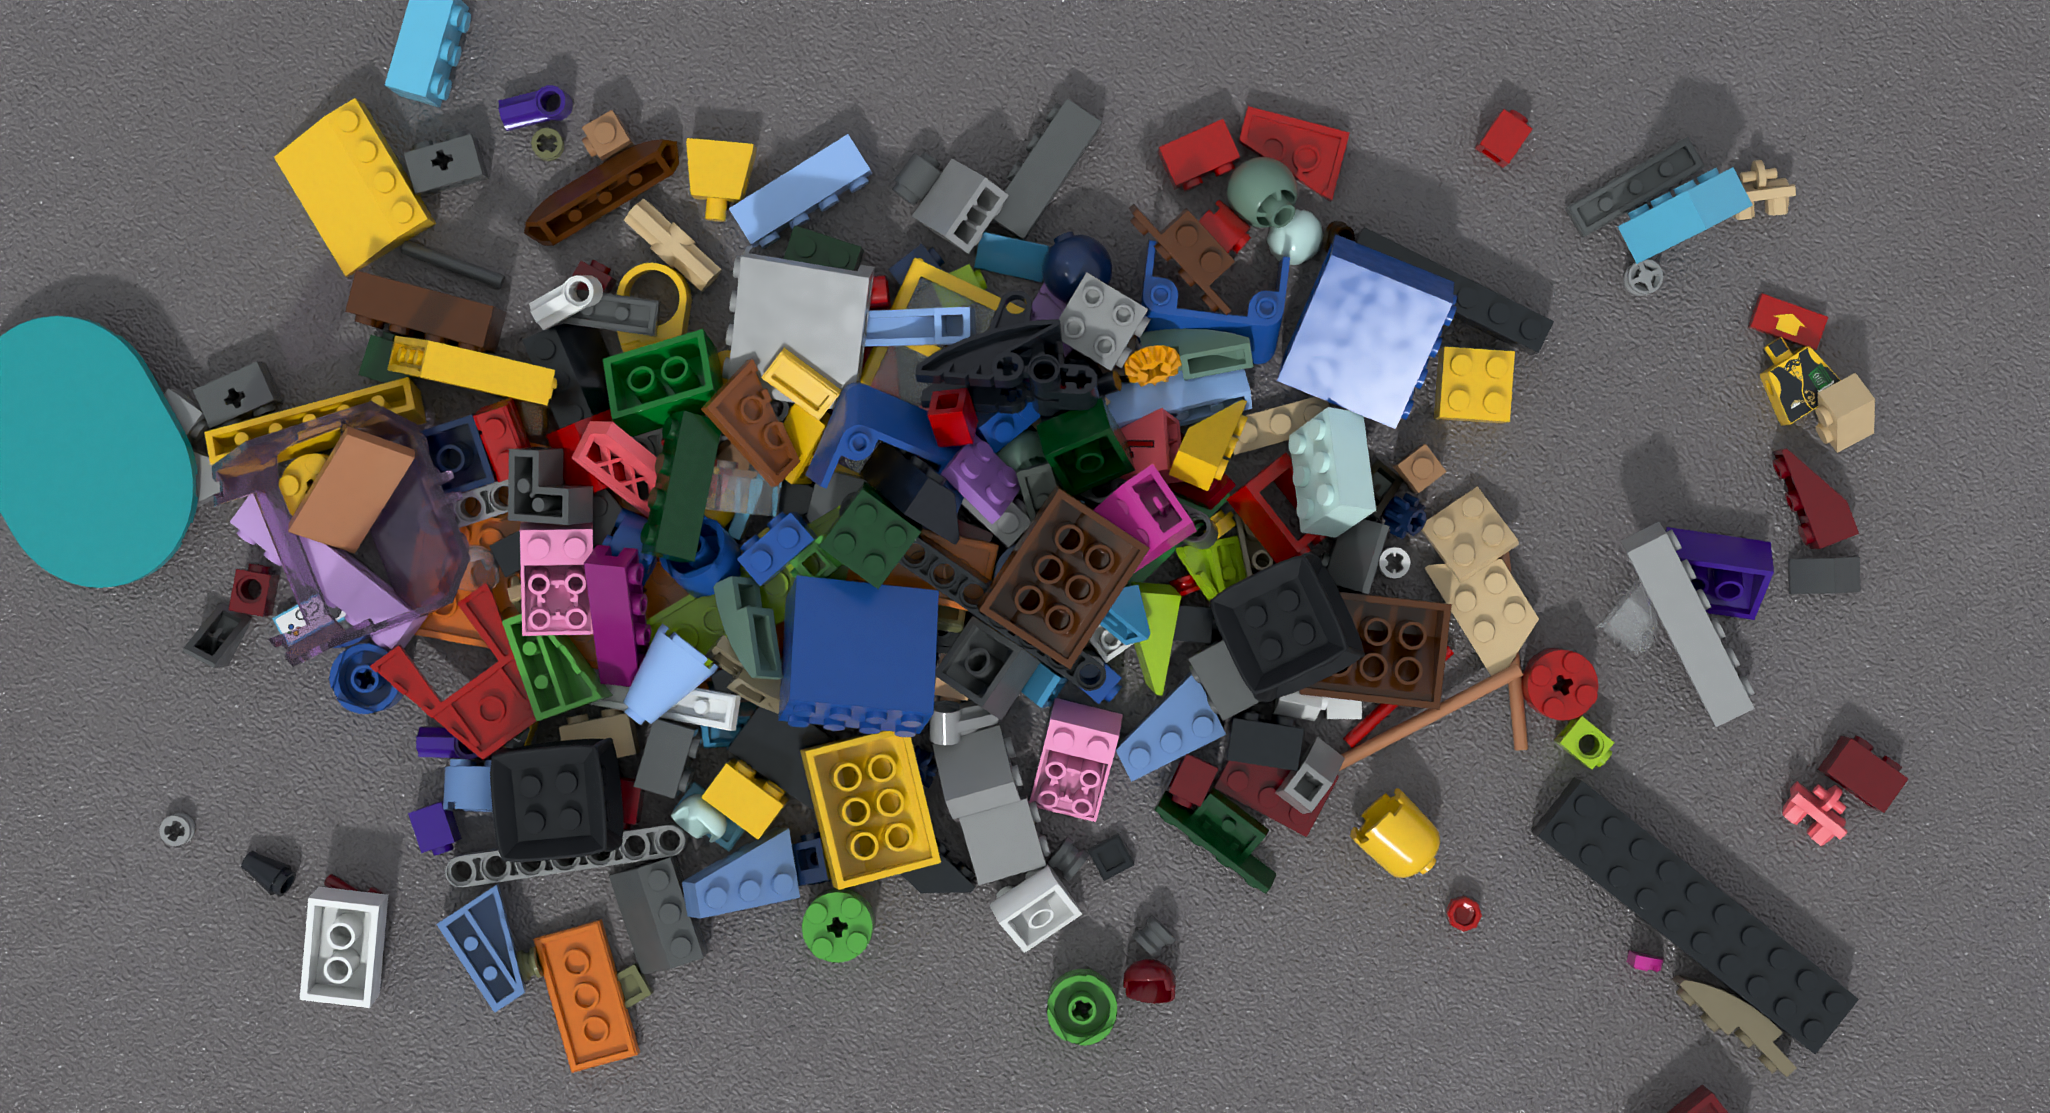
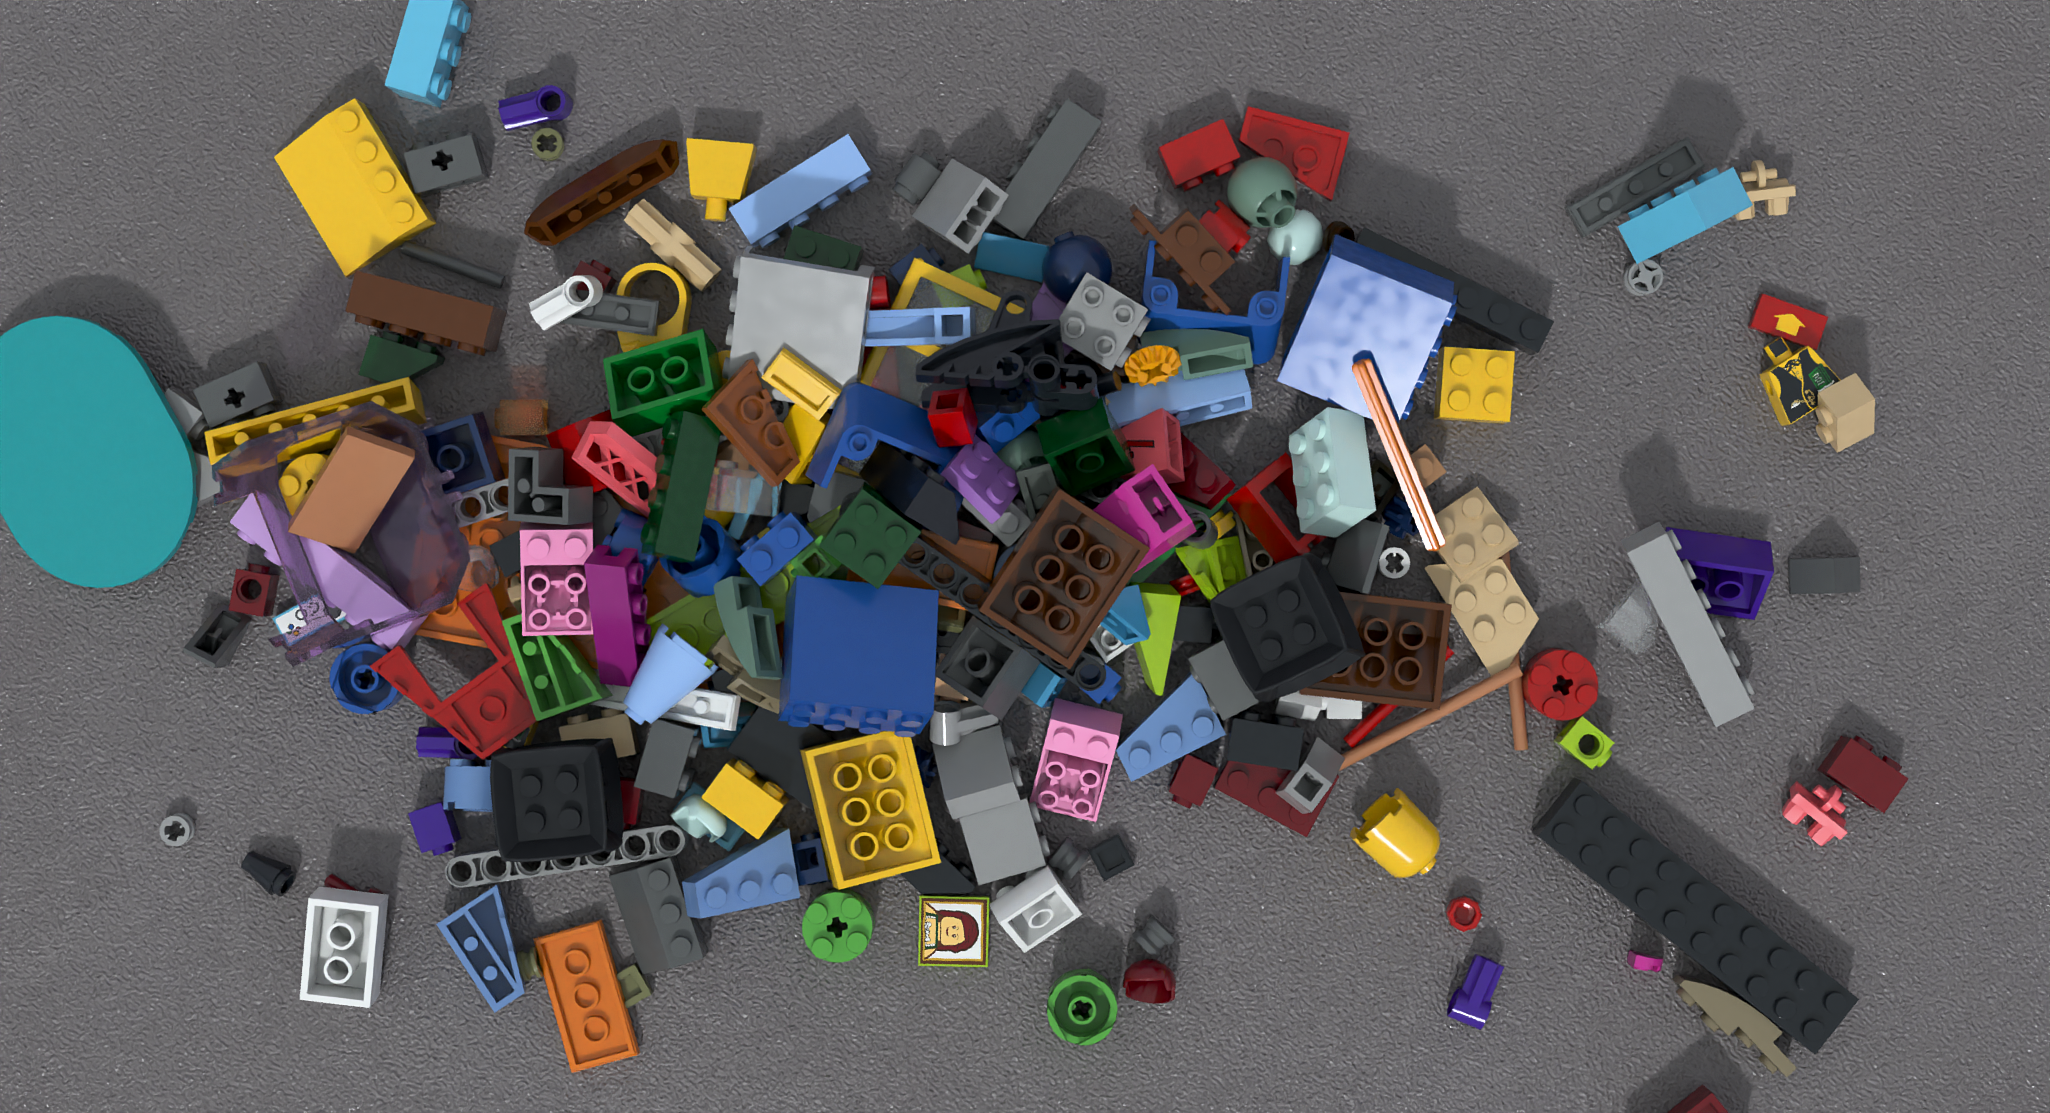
(472, 370): yellow window -> none
(500, 432): red brick -> none
(578, 364): black slope -> none
(606, 136): medium nougat brick -> none
(953, 930): none -> tile
(1206, 444): yellow slope -> none
(1224, 832): dark green bracket -> none
(1277, 424): tan plate -> none
(1398, 454): none -> axle
(1472, 1001): none -> dark purple piece
(1504, 137): red brick -> none
(1821, 510): dark red slope -> none

